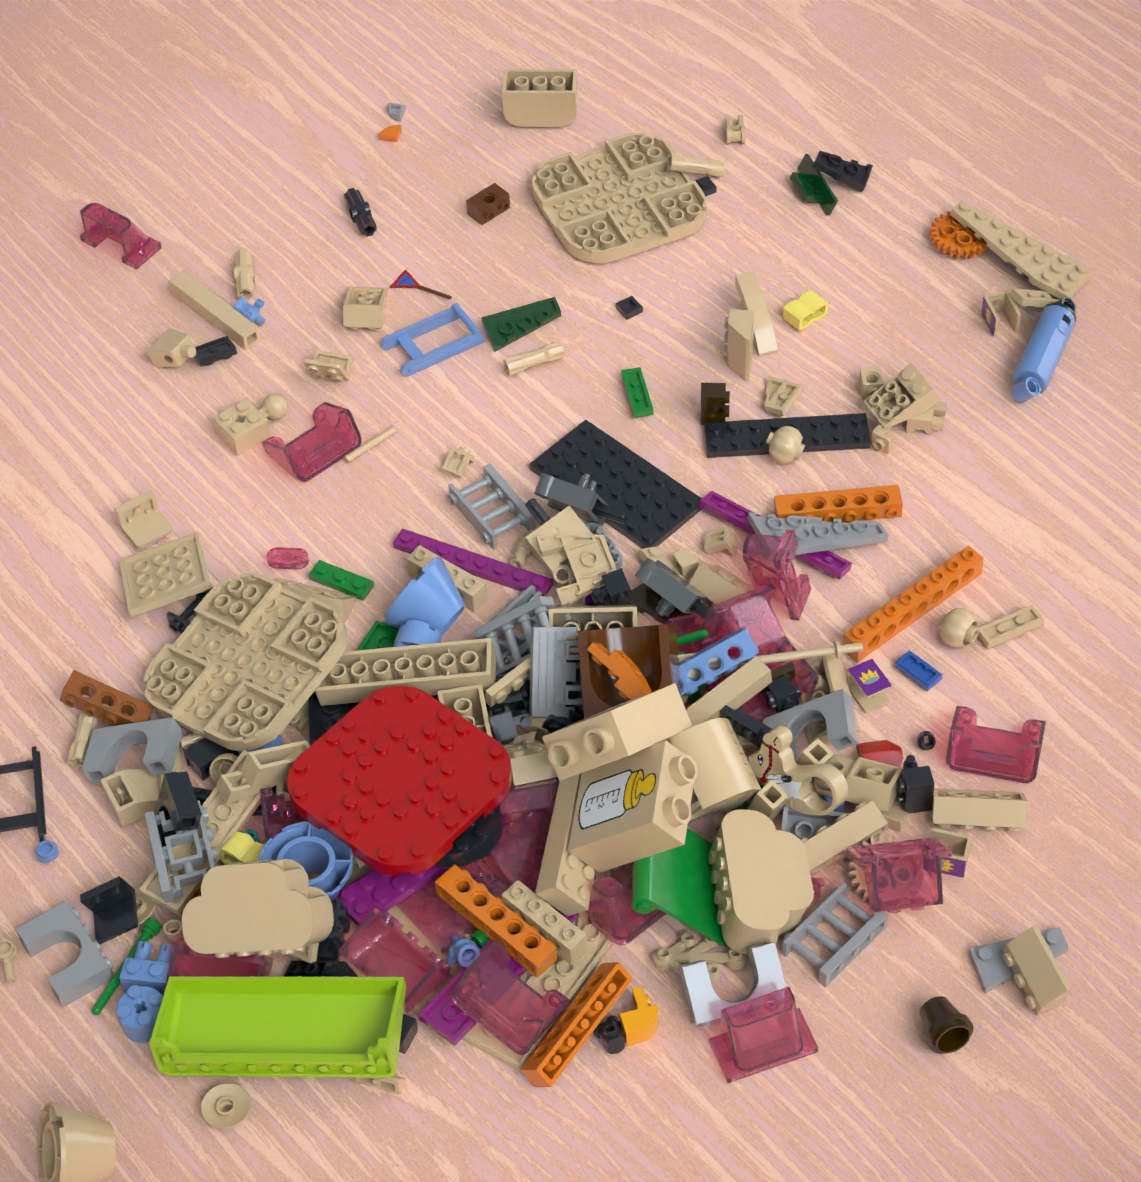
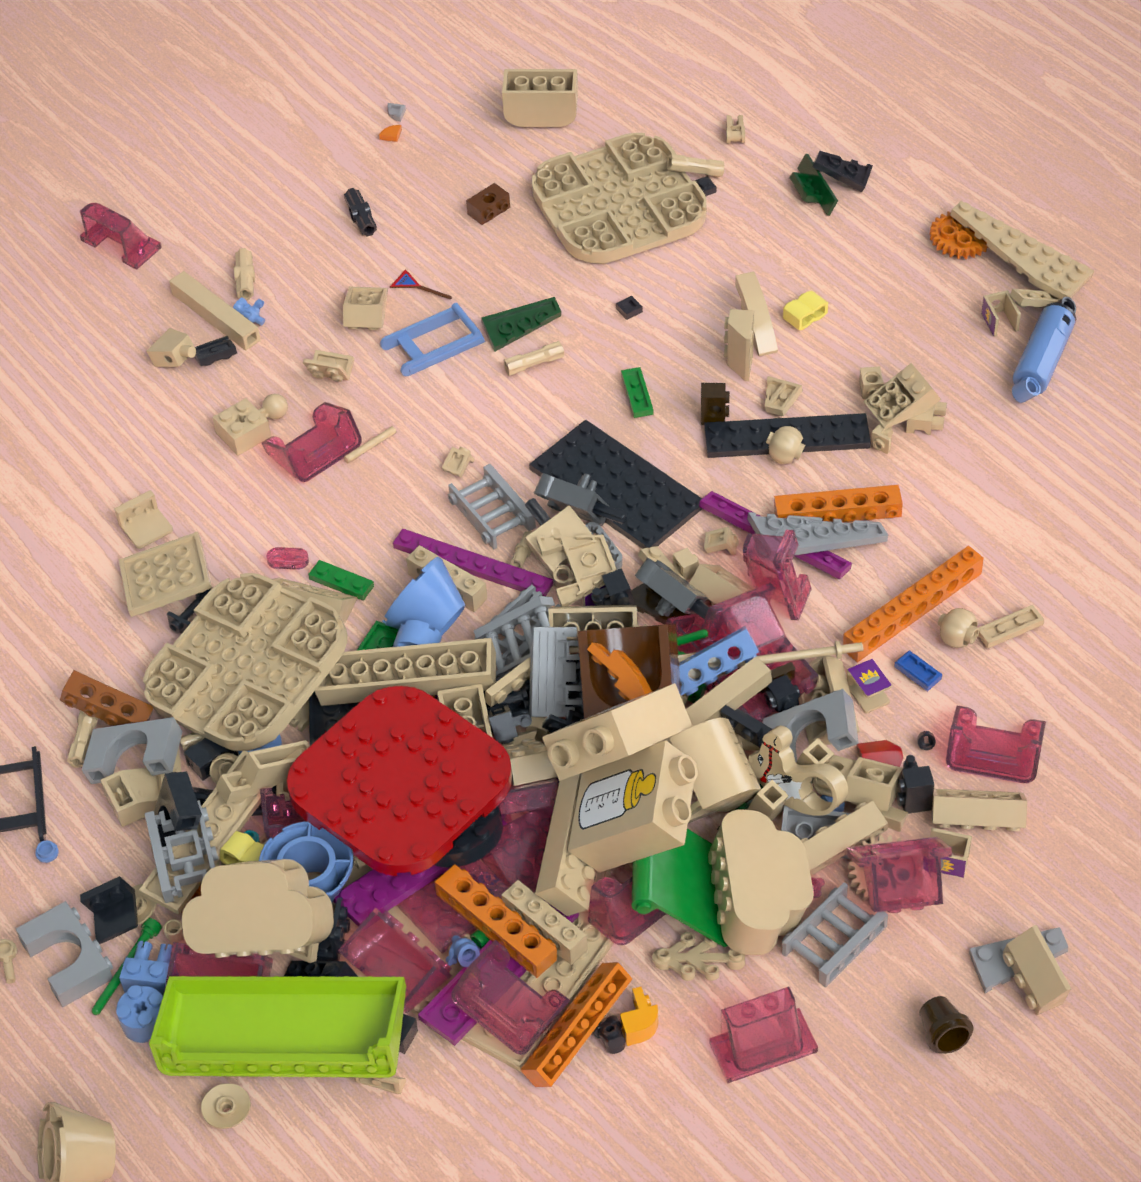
(704, 1002): arch -> none

